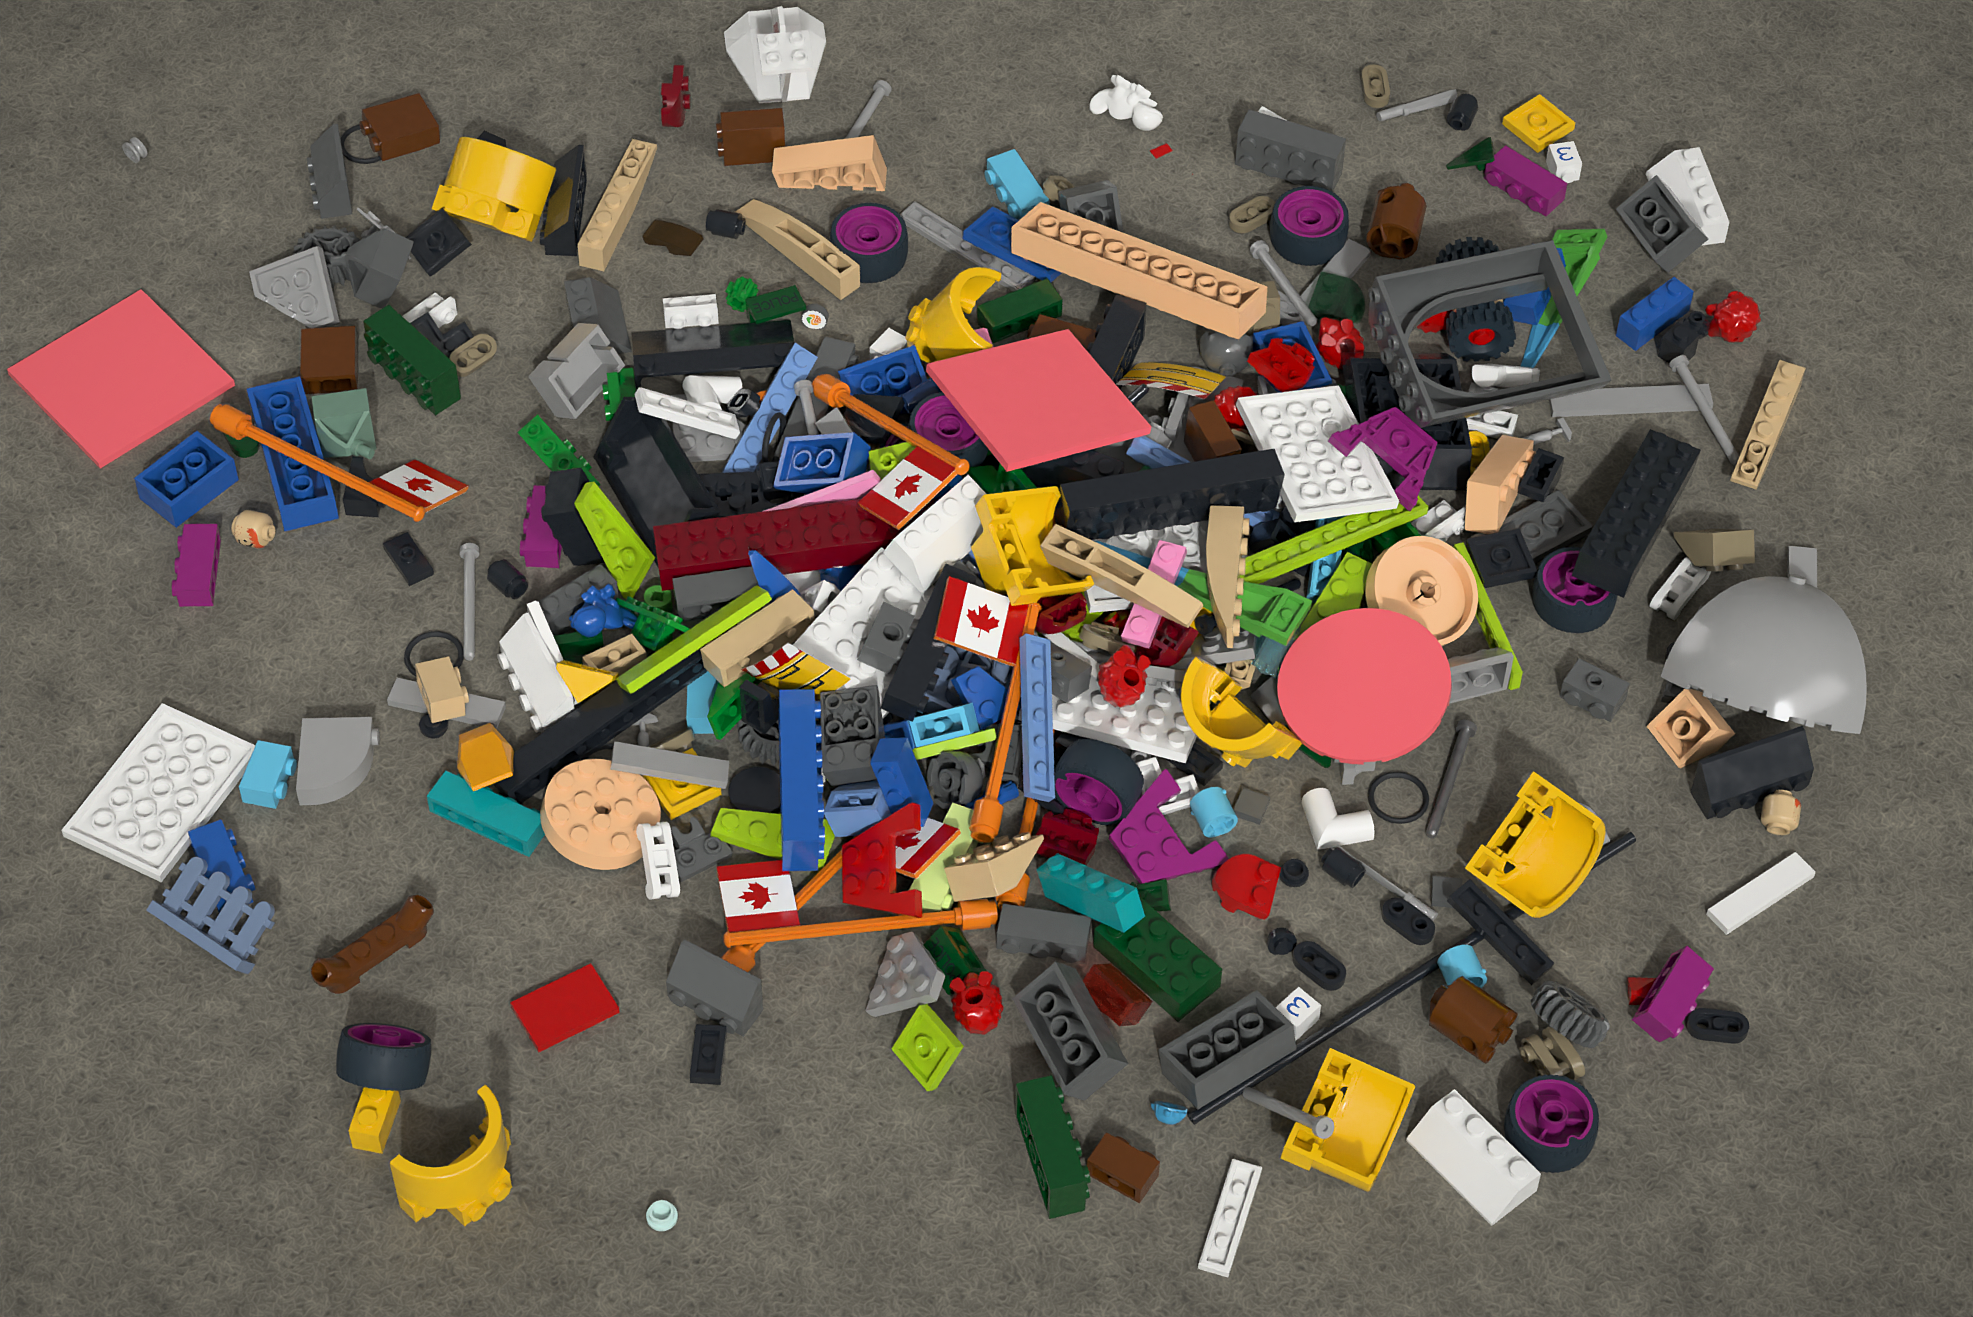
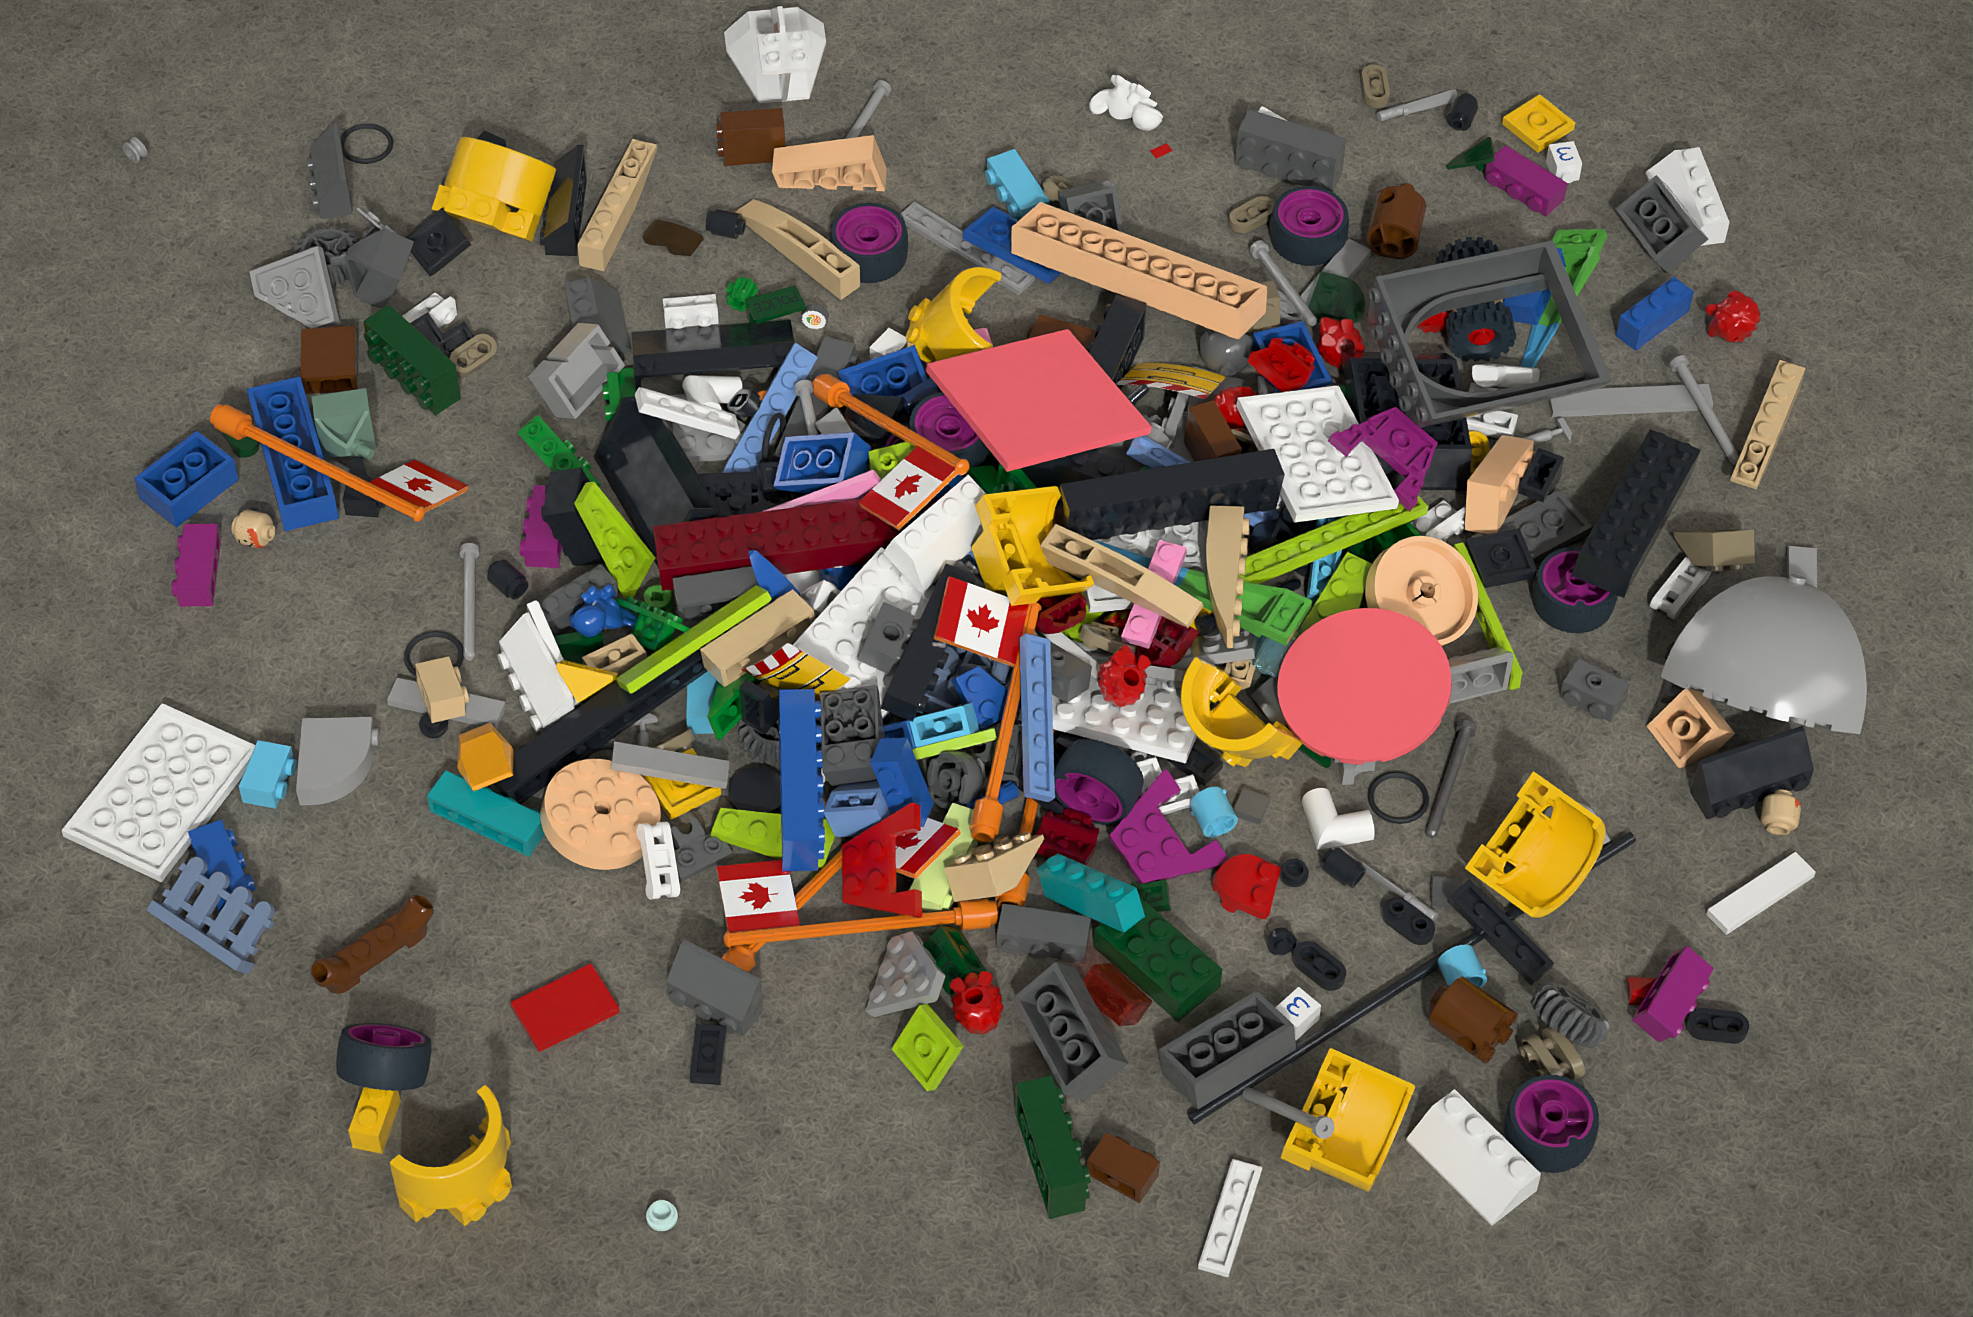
(120, 378): coral tile -> none
(400, 127): reddish brown brick -> none
(408, 559): black plate -> none
(675, 99): dark red slope -> none
(1019, 309): dark green brick -> none
(1169, 1112): dark azure animal -> none
(1684, 337): black brick -> none

